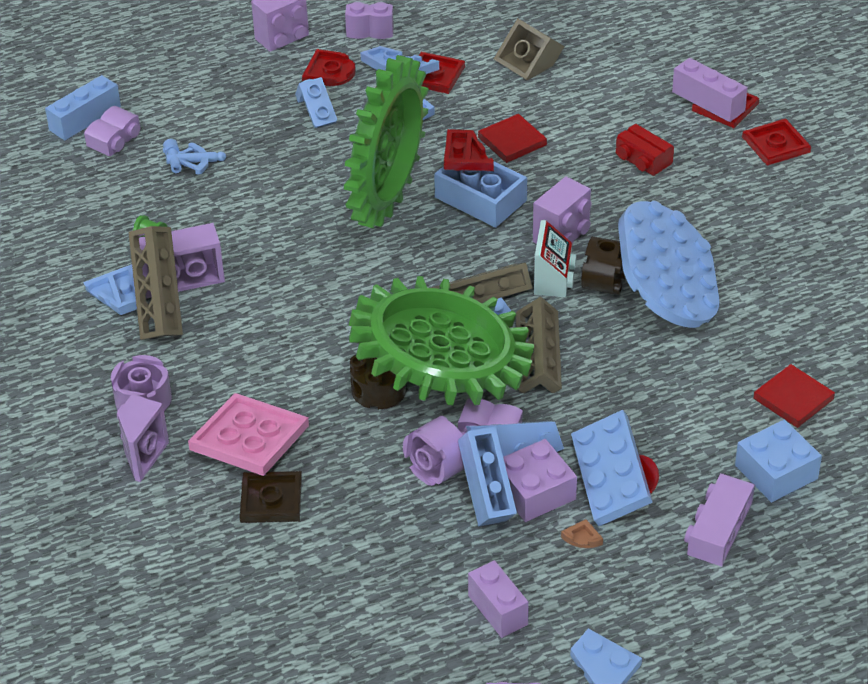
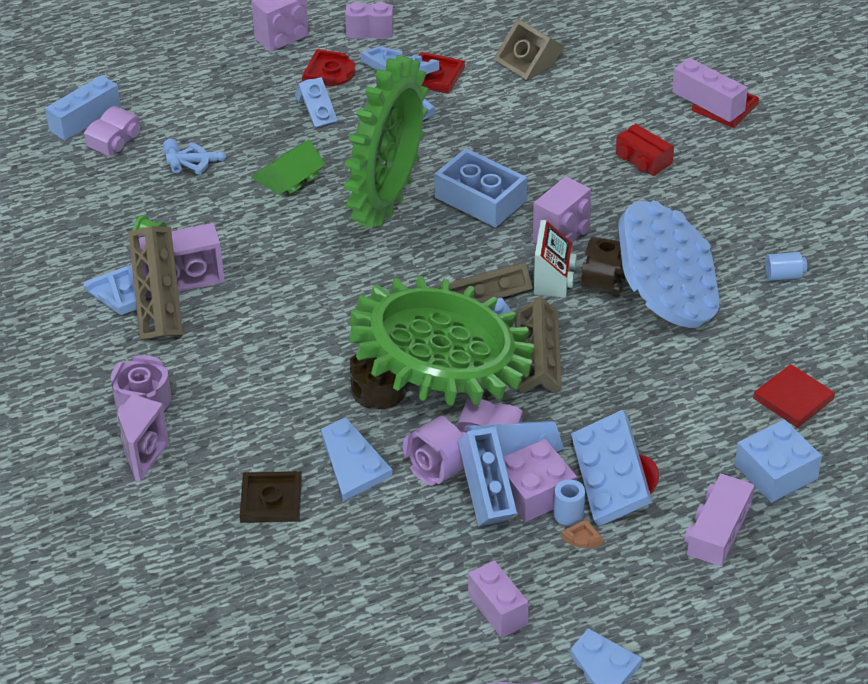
(248, 434): bright pink plate -> none
(290, 169): none -> bright green slope
(353, 459): none -> light blue wing
(465, 152): red wing -> none
(512, 138): red tile -> none
(569, 502): none -> light blue brick
(776, 141): red tile -> none
(785, 266): none -> light blue brick

